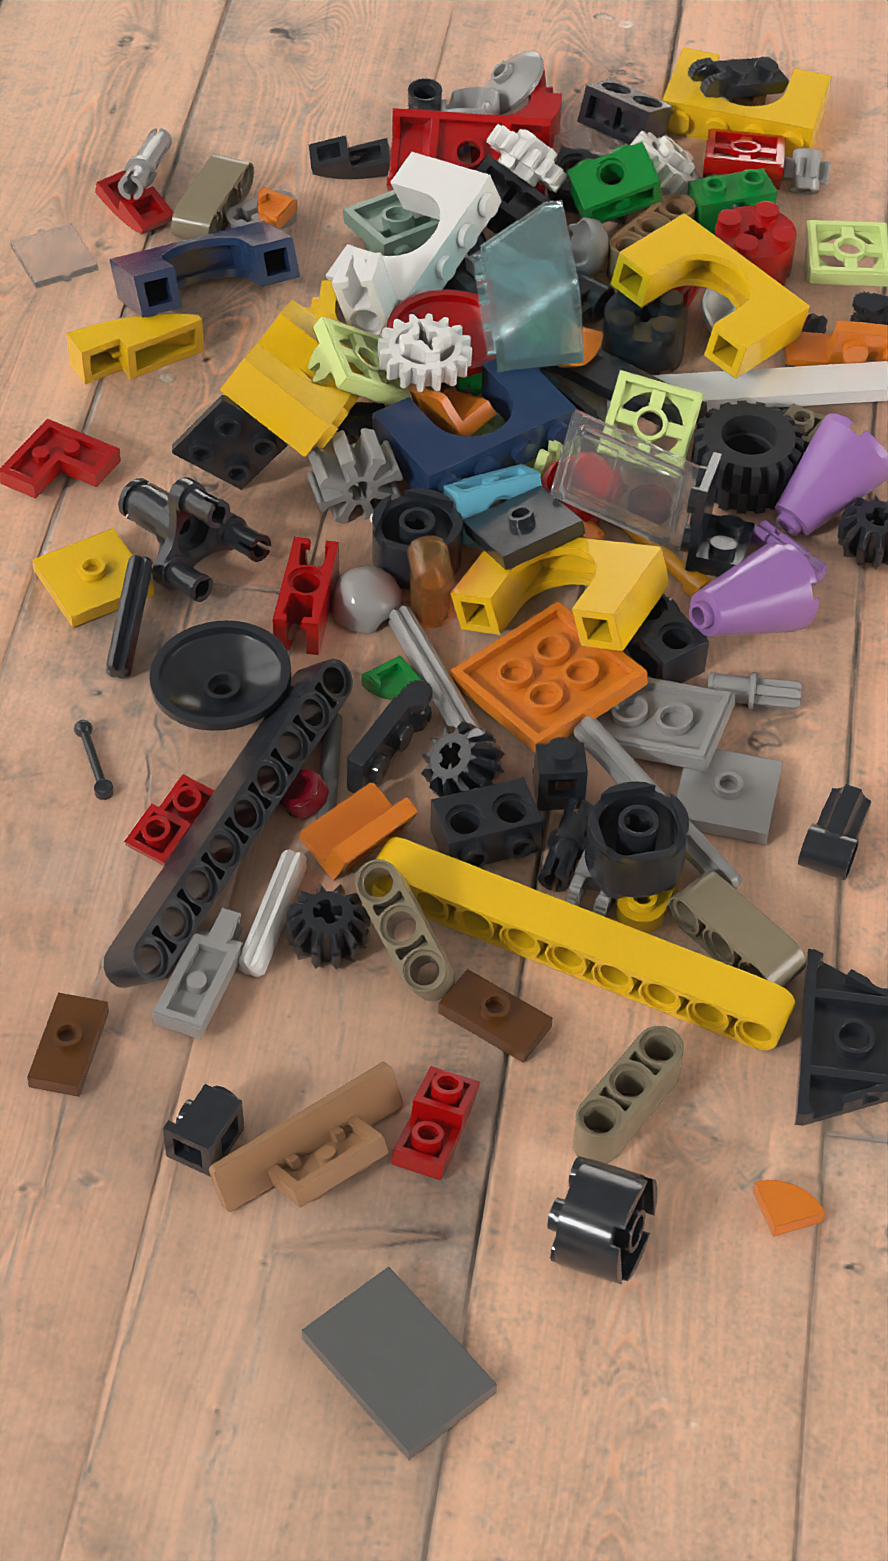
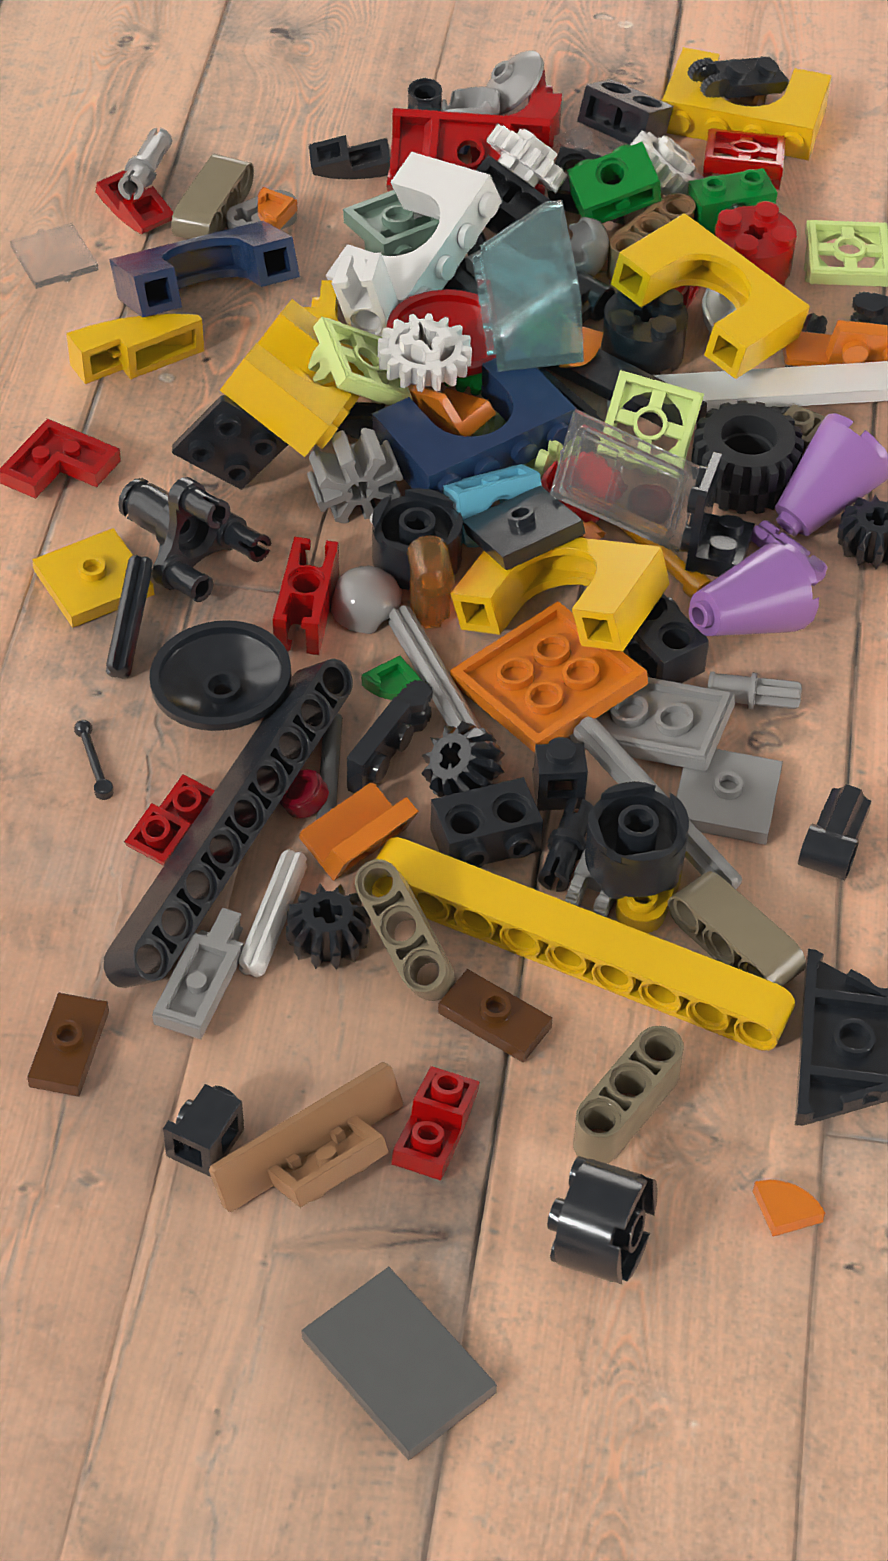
(806, 171): light grey gear -> none

